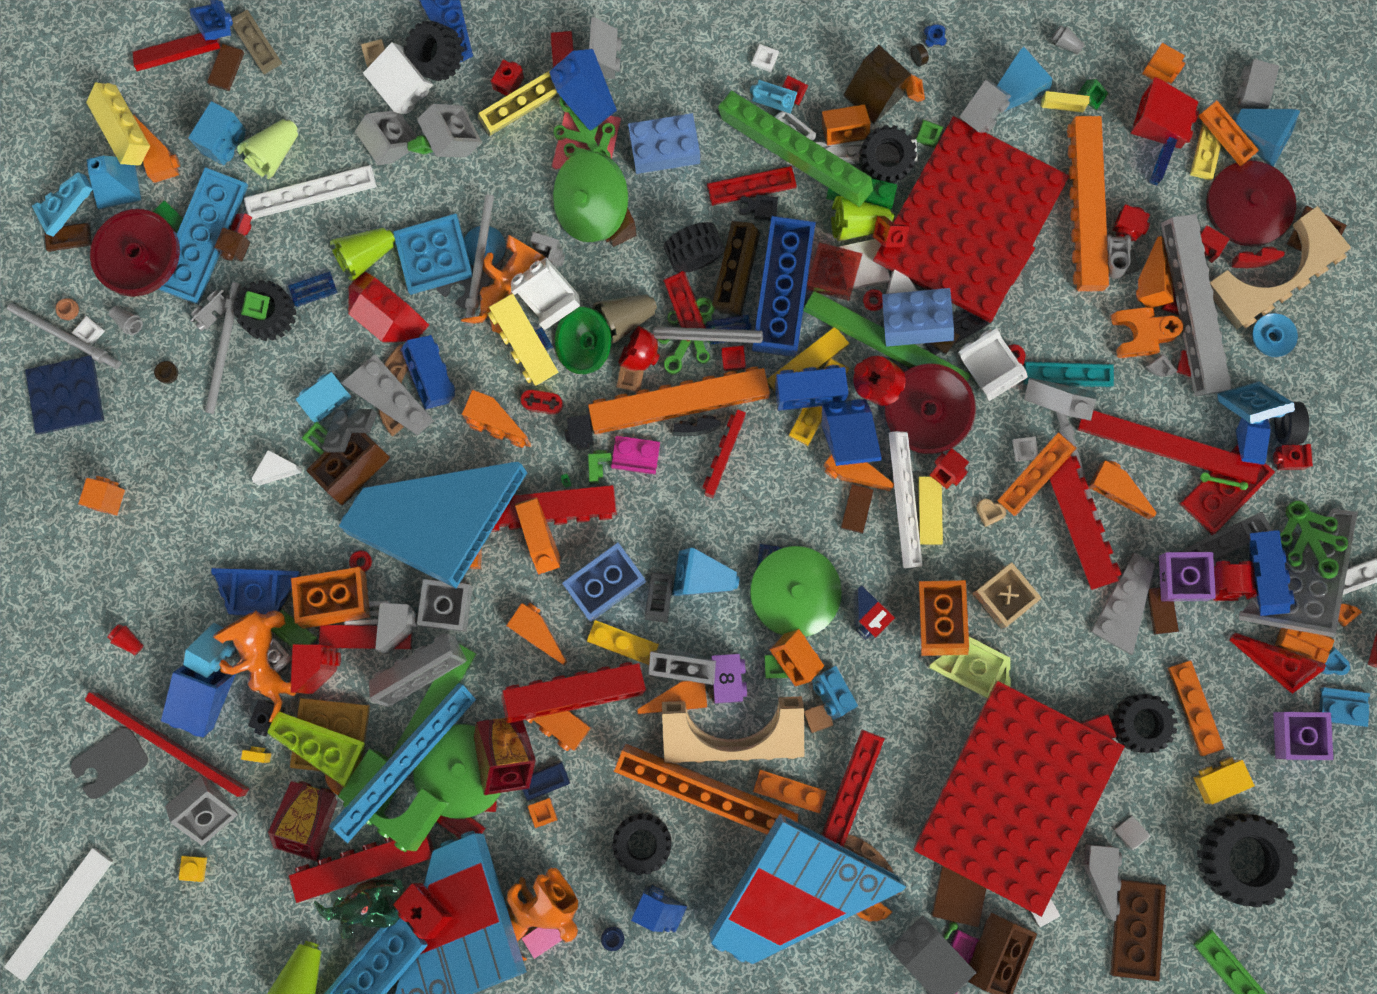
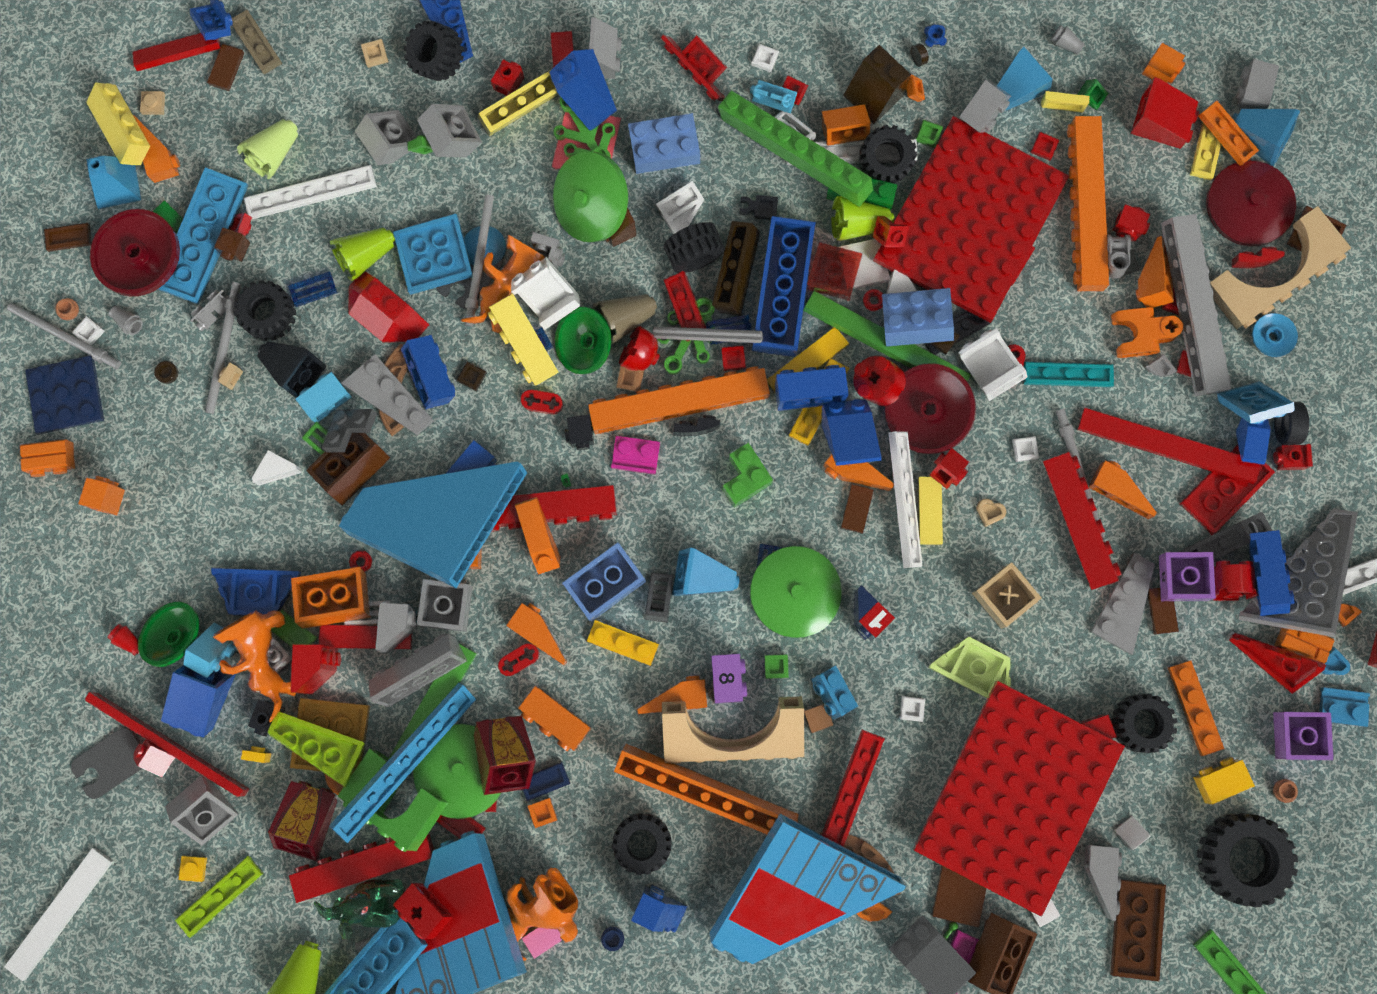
(47, 457): none -> orange brick
(62, 204): medium azure wing -> none
(152, 103): none -> tan plate
(152, 758): none -> brick
(168, 634): none -> green dish
(217, 133): dark azure brick -> none
(219, 896): none -> lime tile
(230, 376): none -> tan plate
(255, 305): bright green plate -> none
(291, 366): none -> black slope
(397, 79): white panel -> none
(471, 376): none -> dark brown tile
(473, 457): none -> blue slope
(485, 413): orange slope -> none
(516, 654): none -> red beam
(572, 692): red brick -> none
(596, 469): bright green bracket -> none
(680, 207): none -> white wing
(682, 666): light grey slope -> none
(700, 61): none -> red bracket
(719, 462): red plate -> none
(751, 185): red tile -> none
(751, 478): none -> bright green brick
(789, 791): orange plate -> none
(797, 657): orange brick -> none
(912, 708): none -> white tile
(943, 618): orange brick -> none
(1037, 474): orange plate -> none
(1044, 146): none -> red tile
(1061, 398): light grey slope -> none
(1163, 161): clear blue tile -> none
(1204, 477): bright green hinge -> none
(1213, 242): red brick -> none
(1285, 791): none -> nougat plate
(1312, 537): bright green plant -> none

